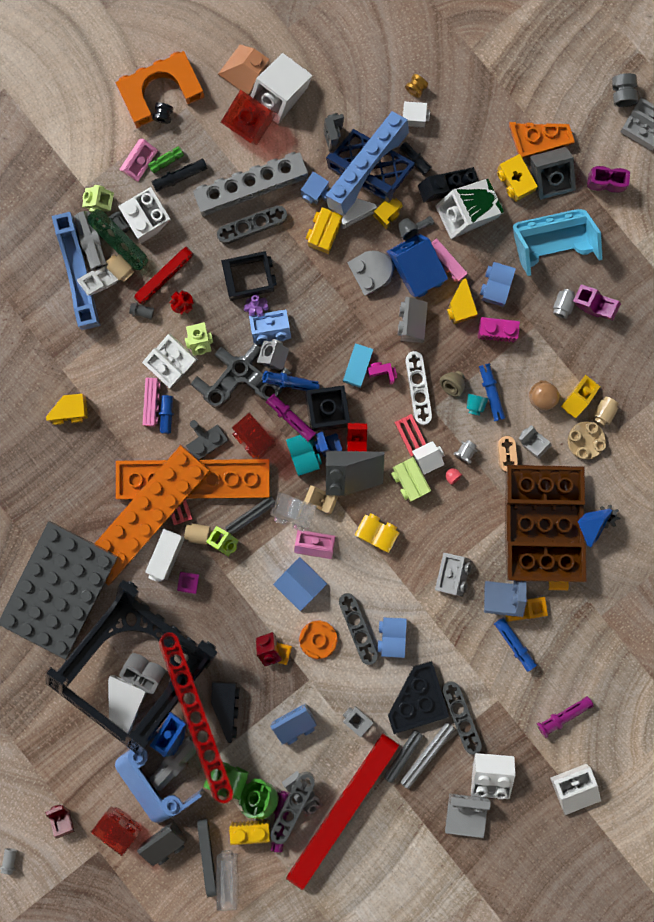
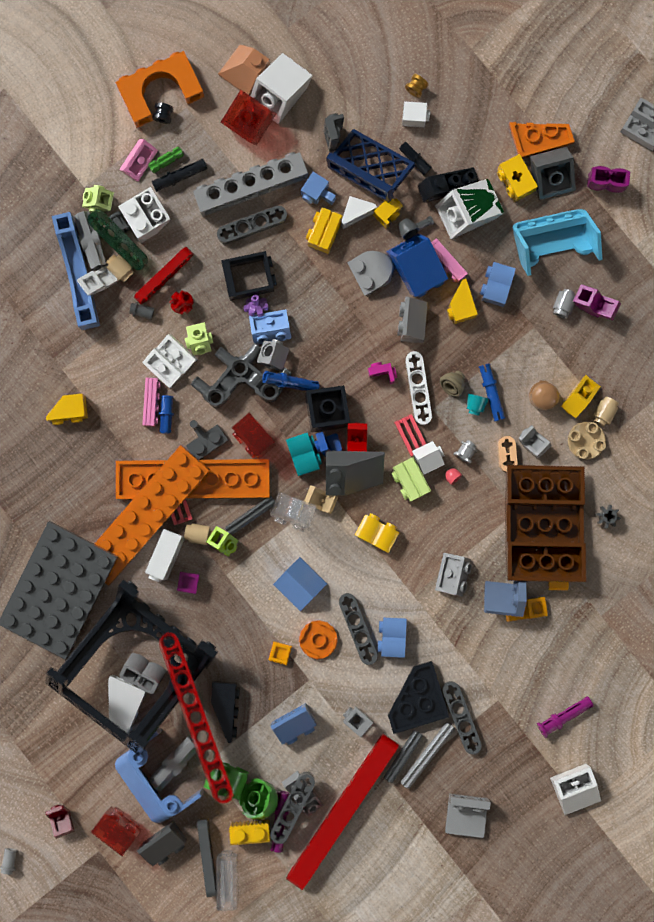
(169, 736): blue slope -> none
(267, 649): dark red bracket -> none
(290, 417): magenta pin -> none
(314, 544): bright pink slope -> none
(347, 187): medium blue arch -> none
(357, 365): medium azure slope -> none
(492, 776): white slope -> none
(498, 329): dark pink brick -> none
(517, 647): blue pin -> none
(593, 525): blue slope -> none
(625, 90): dark grey wheel -> none

